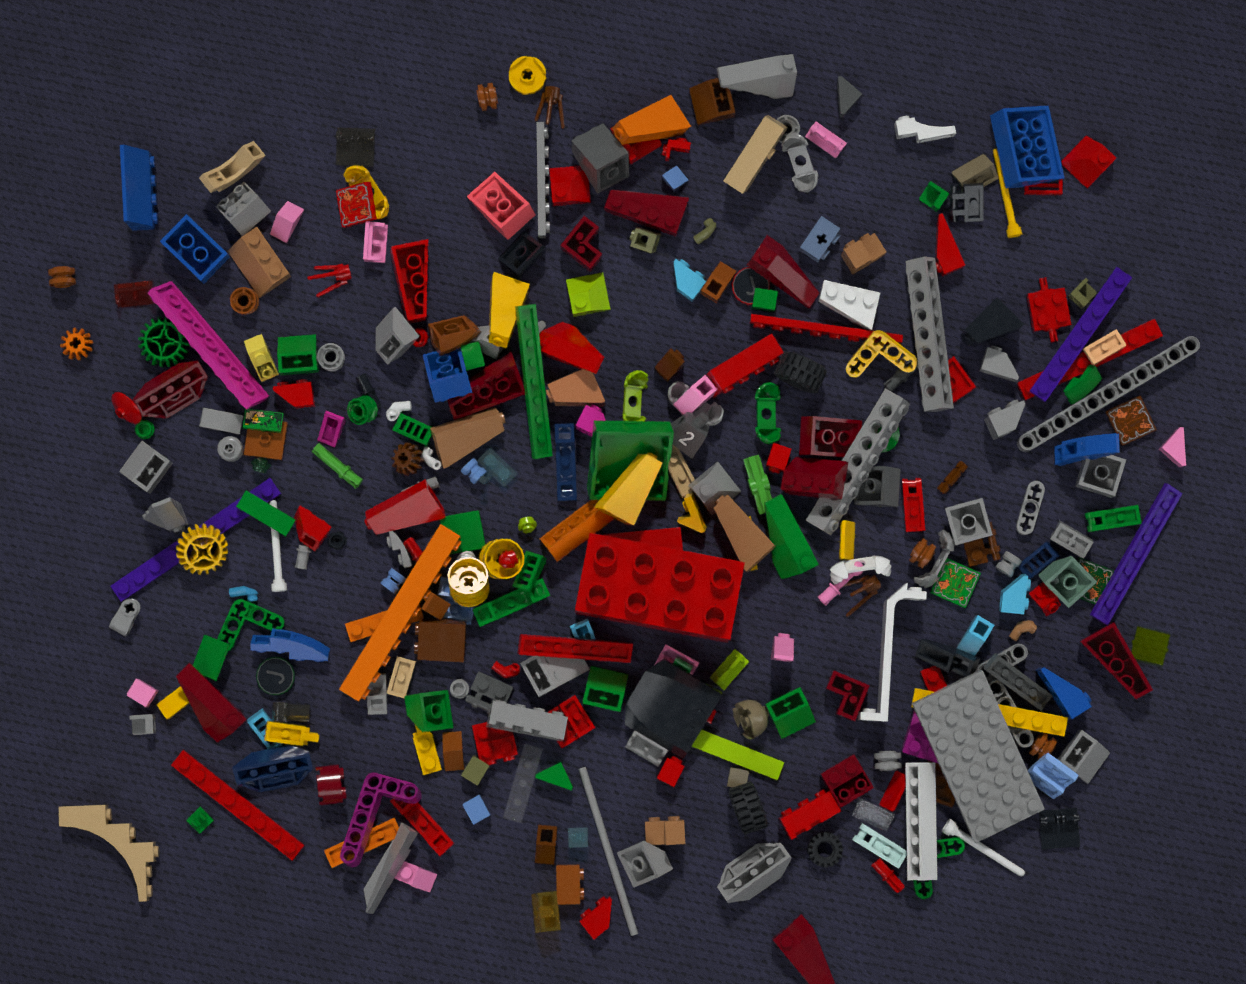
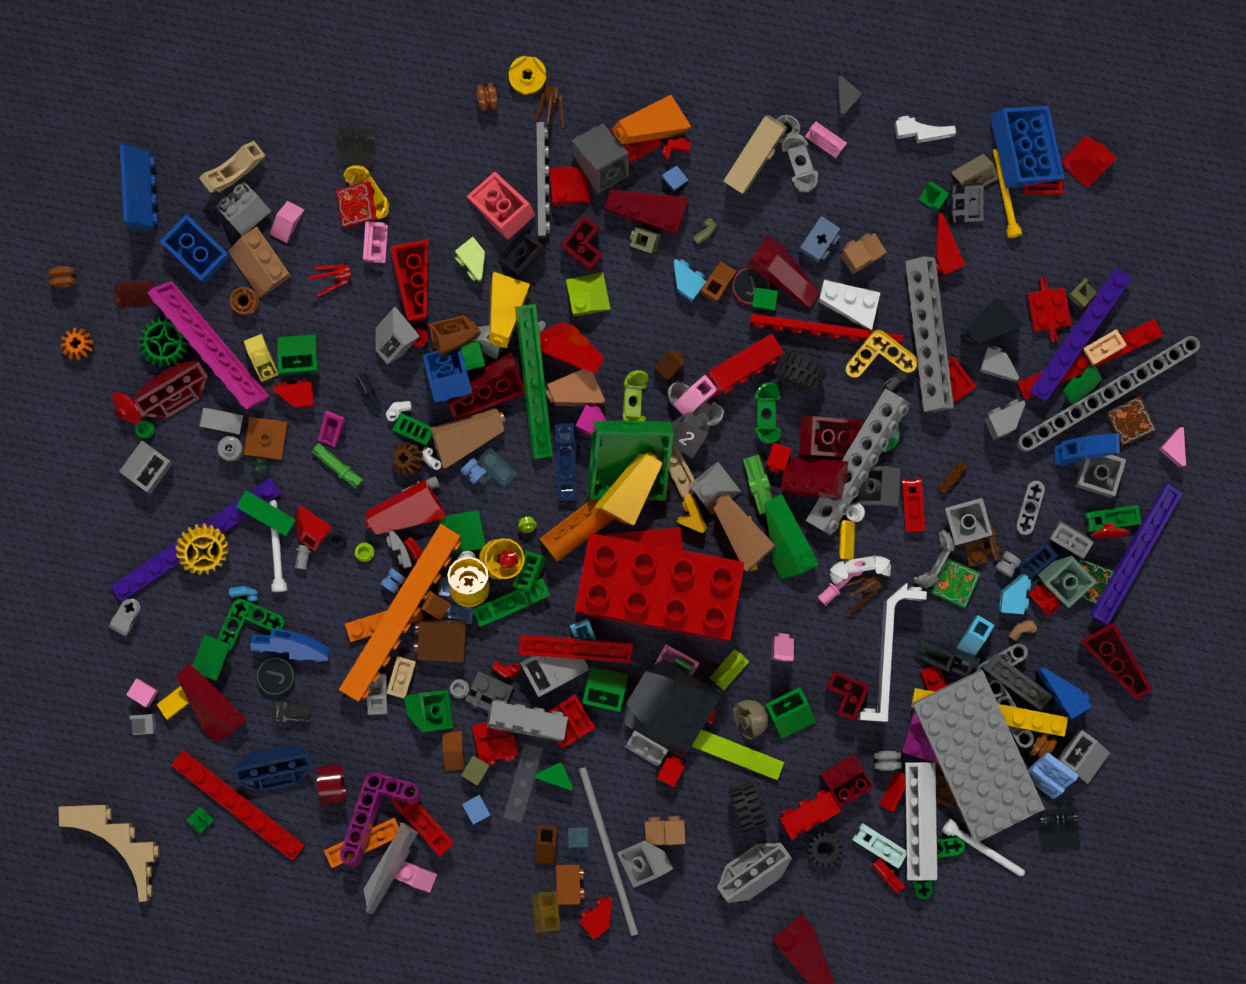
(167, 514): light grey wedge -> none
(251, 721): medium azure slope -> none
(263, 420): tile -> none
(289, 733): yellow hinge -> none
(331, 348): light grey wheel -> none
(362, 410): green wheel -> none
(364, 552): none -> lime plate
(426, 751): yellow hinge -> none
(473, 258): none -> yellowish green slope
(711, 102): reddish brown slope -> none
(737, 777): dark tan slope -> none
(765, 76): light grey wedge -> none
(855, 512): none -> white plate
(873, 814): clear slope -> none
(922, 553): dark orange wheel -> none
(1110, 531): none -> red dish
(1150, 645): clear neon green piece -> none

